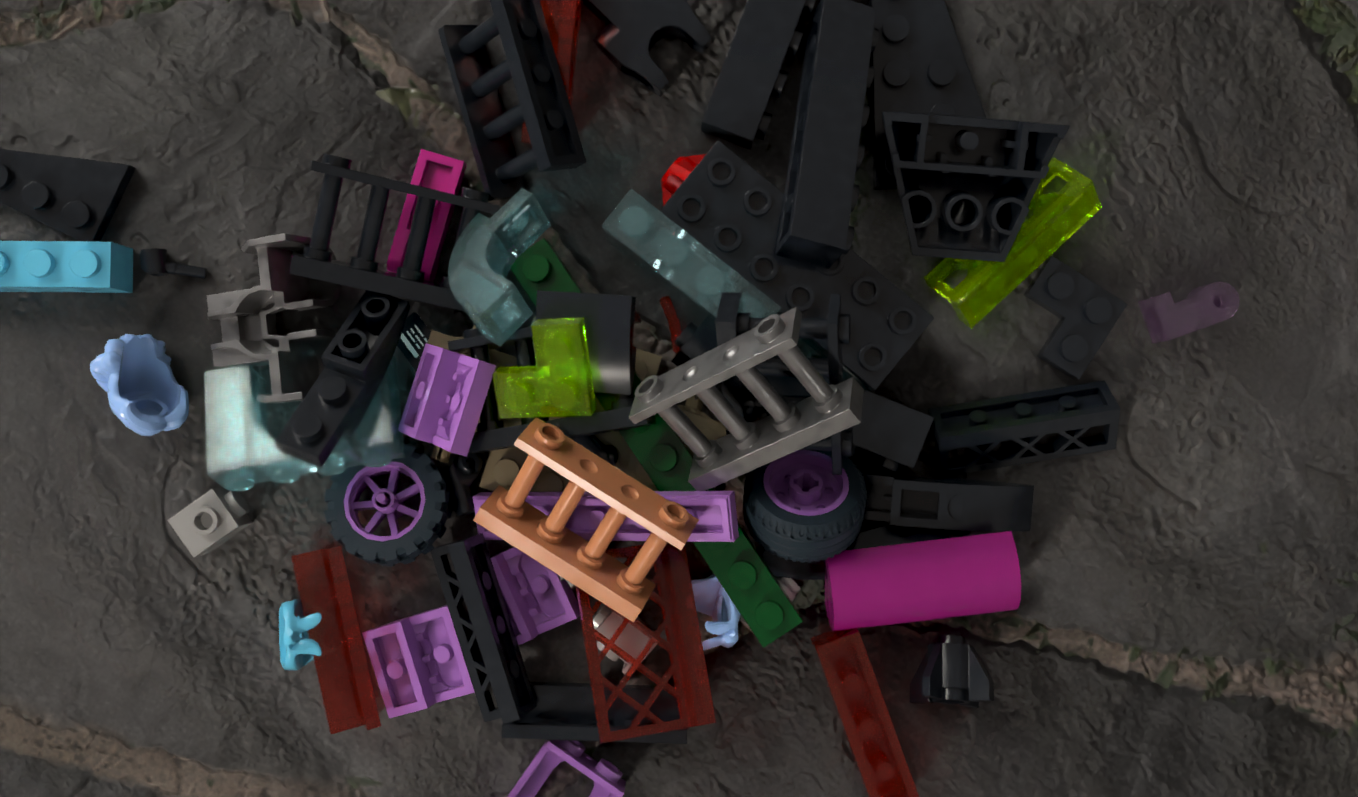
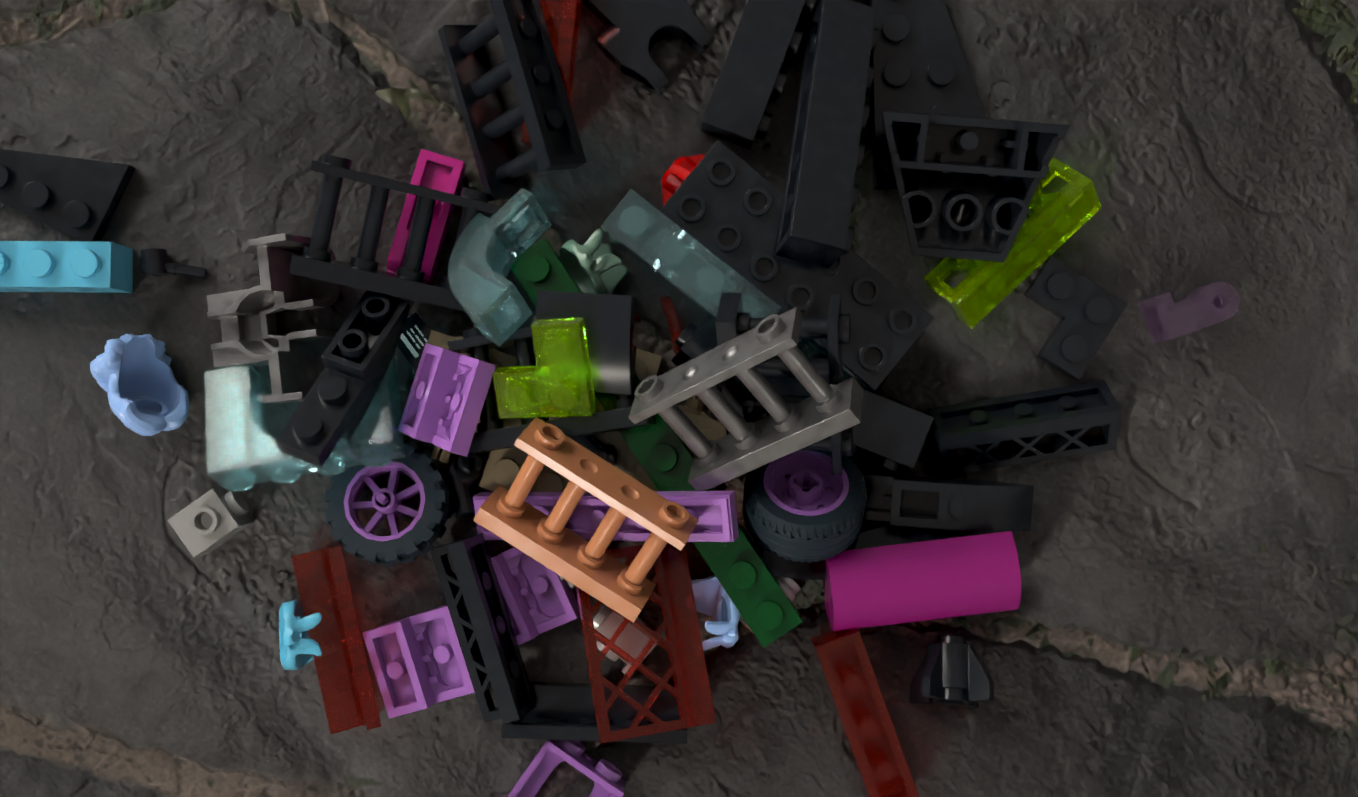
(593, 264): none -> sand green piece

